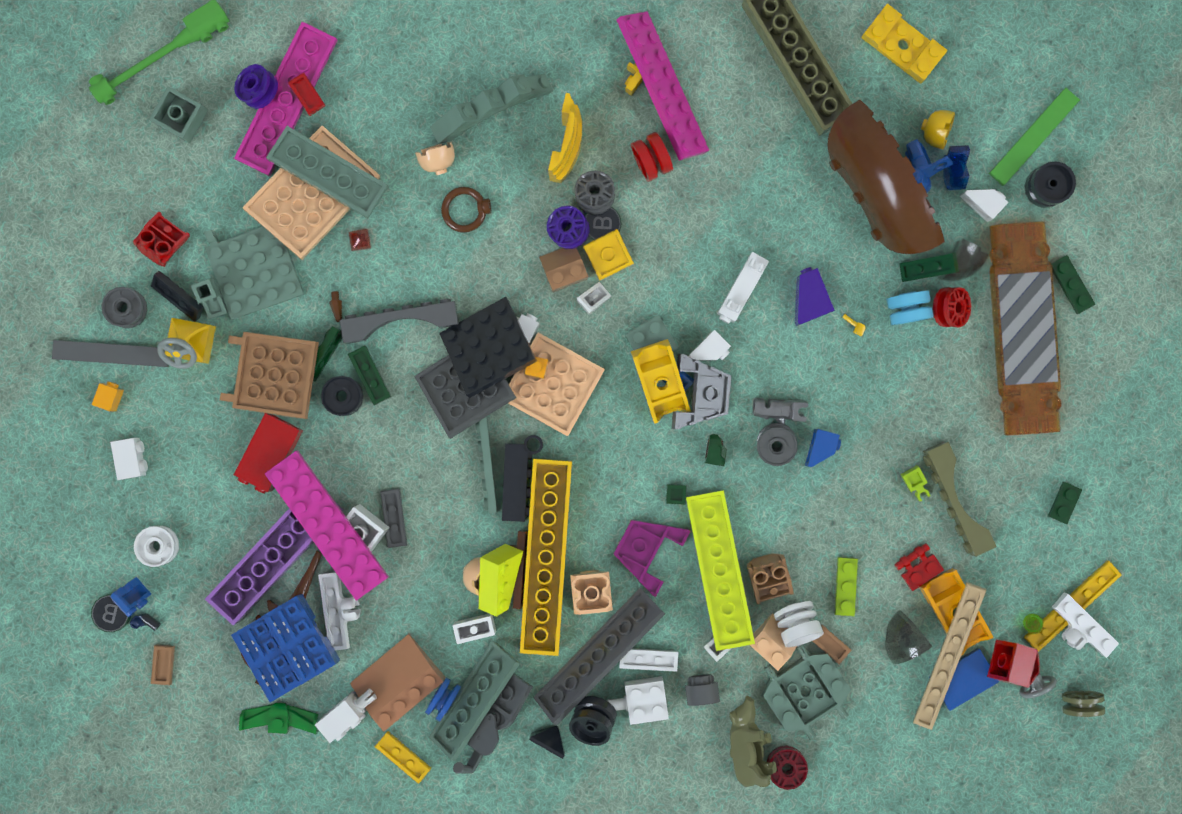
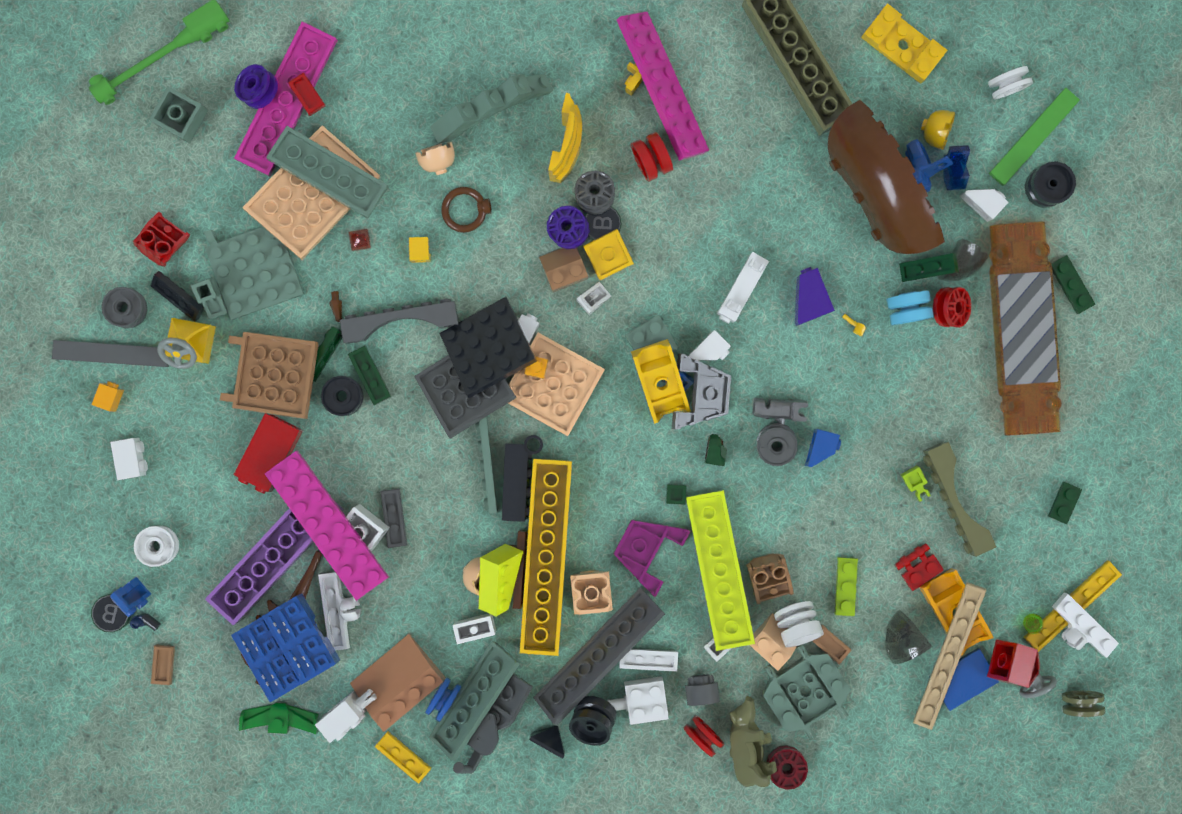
(419, 250): none -> yellow panel
(703, 736): none -> red wheel
(1010, 82): none -> white wheel

